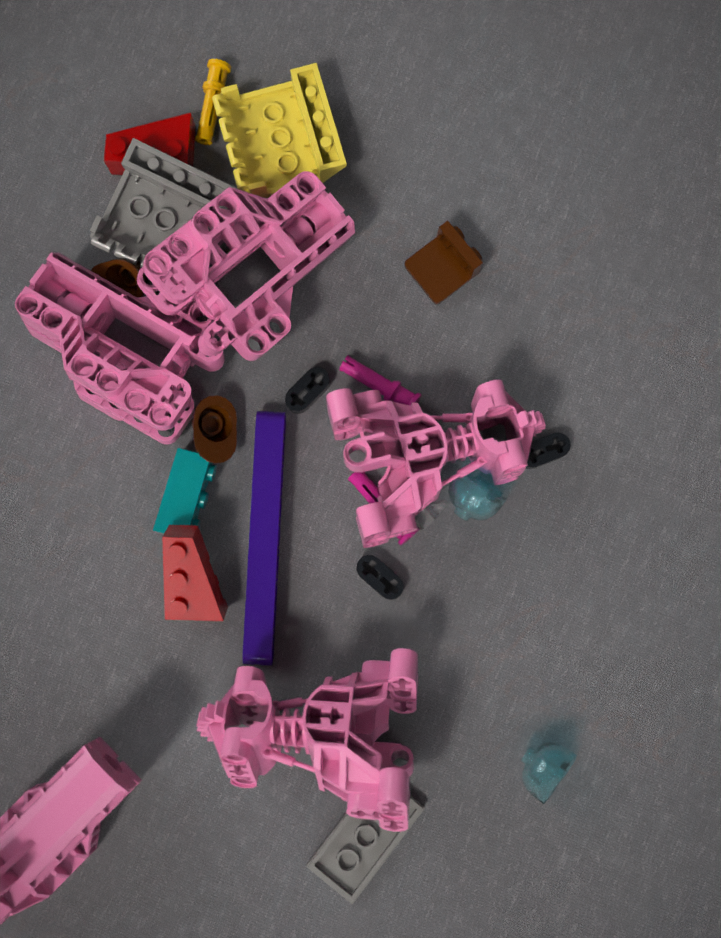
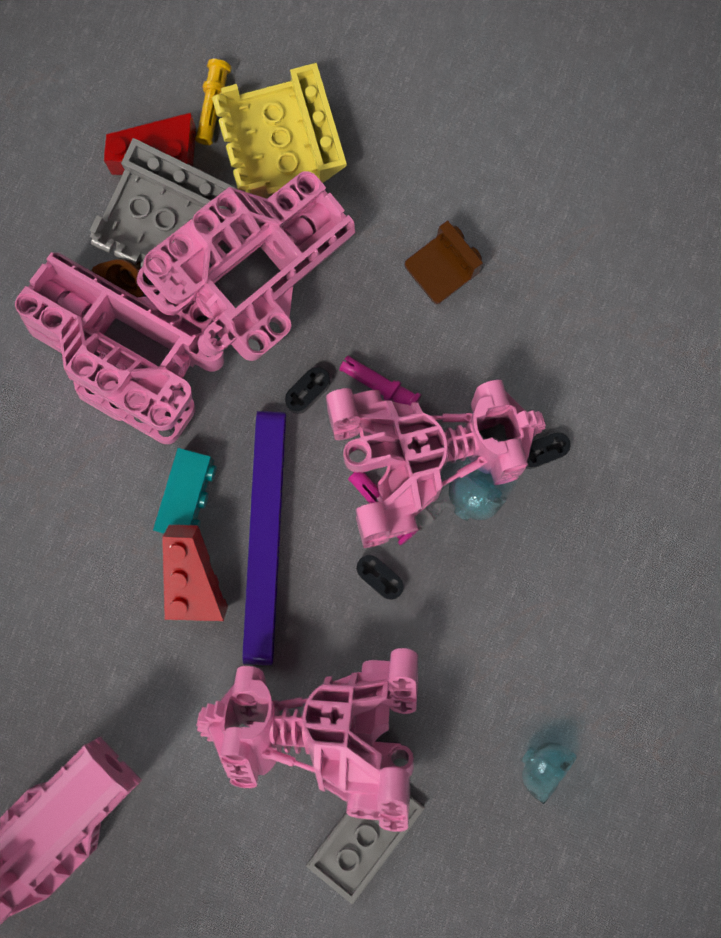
(215, 429): reddish brown piece -> none

